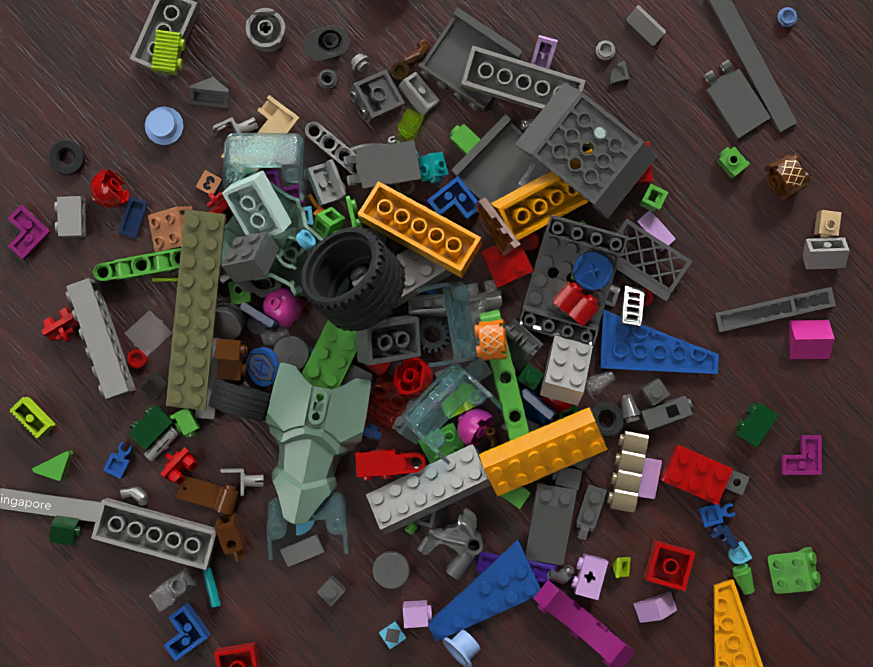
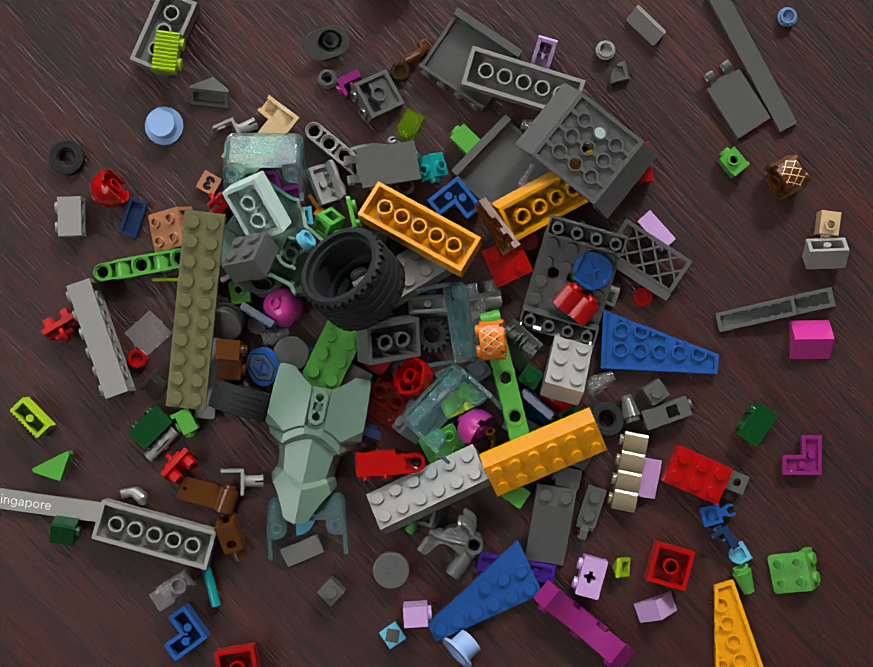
(31, 234): magenta plate -> none
(118, 463): blue plate -> none
(257, 25): light grey brick -> none
(347, 81): none -> magenta bracket
(360, 63): light grey plate -> none
(418, 93): light grey slope -> none
(562, 576): flat silver arm -> none
(624, 312): slope -> none
(653, 198): bright green brick -> none

